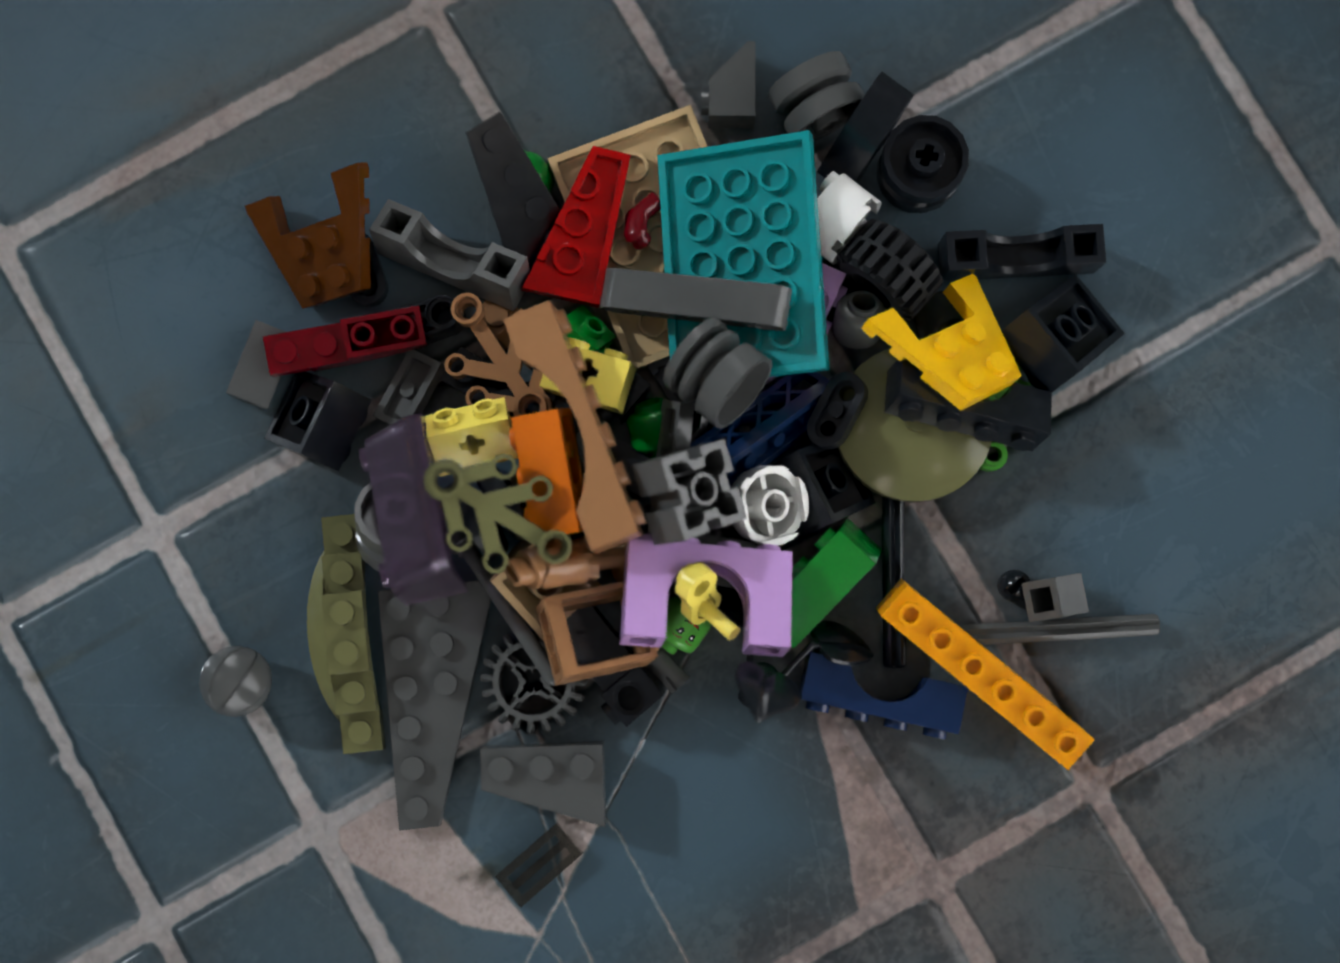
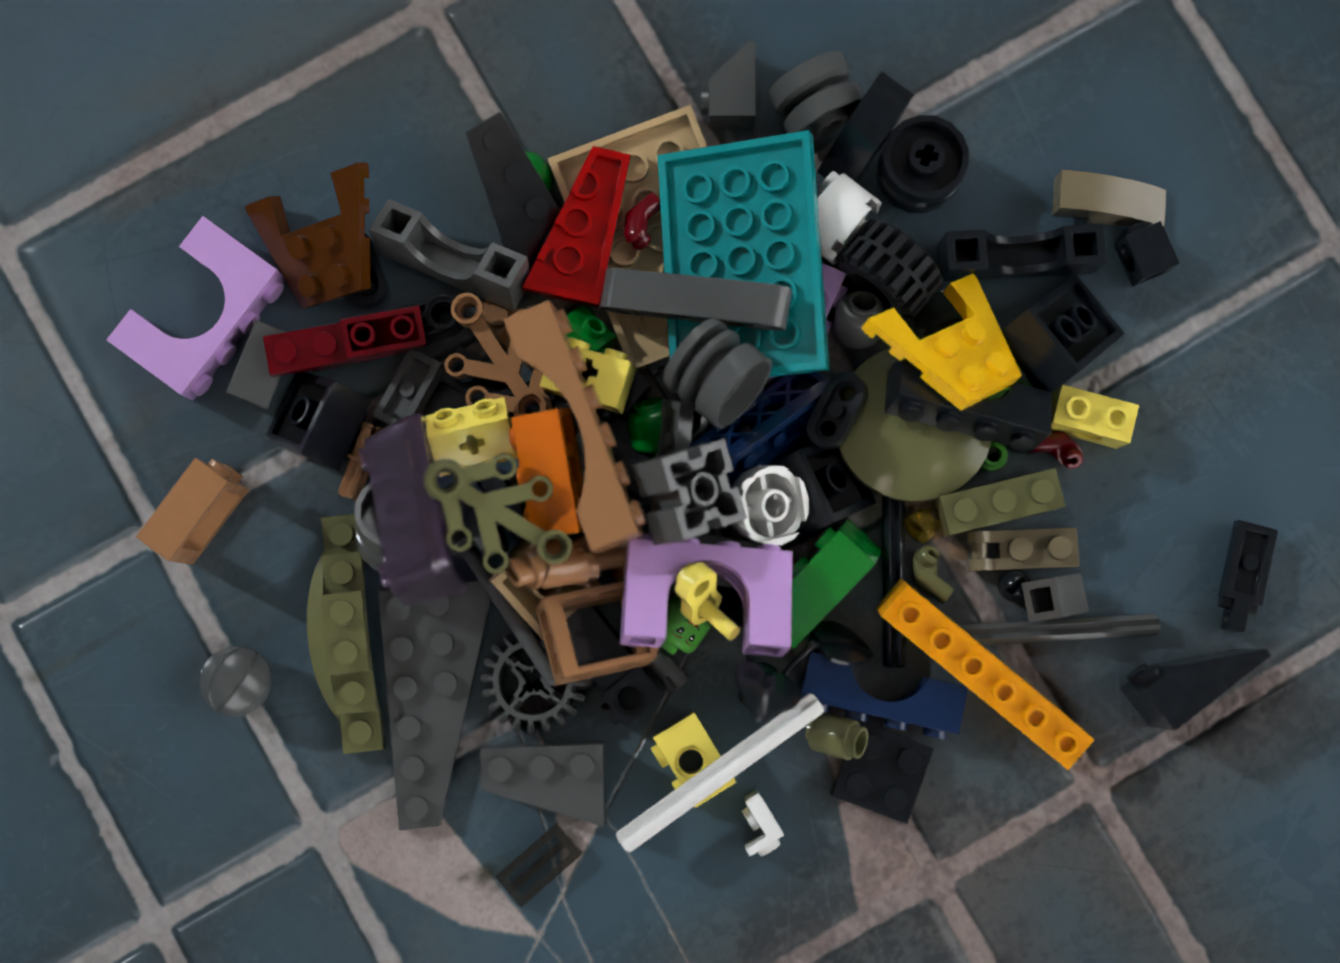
(191, 362): none -> lavender arch
(193, 511): none -> medium nougat window
(354, 476): none -> medium nougat axle
(683, 736): none -> light yellow brick
(719, 773): none -> white axle
(761, 817): none -> white bracket
(837, 736): none -> olive brick
(886, 774): none -> black plate
(922, 525): none -> clear yellow hinge
(926, 573): none -> olive arm
(998, 503): none -> olive brick
(1024, 549): none -> dark tan plate
(1062, 448): none -> dark red arm
(1093, 417): none -> light yellow brick
(1107, 199): none -> dark tan slope
(1145, 252): none -> black brick
(1179, 689): none -> black slope
(1245, 573): none -> black hinge

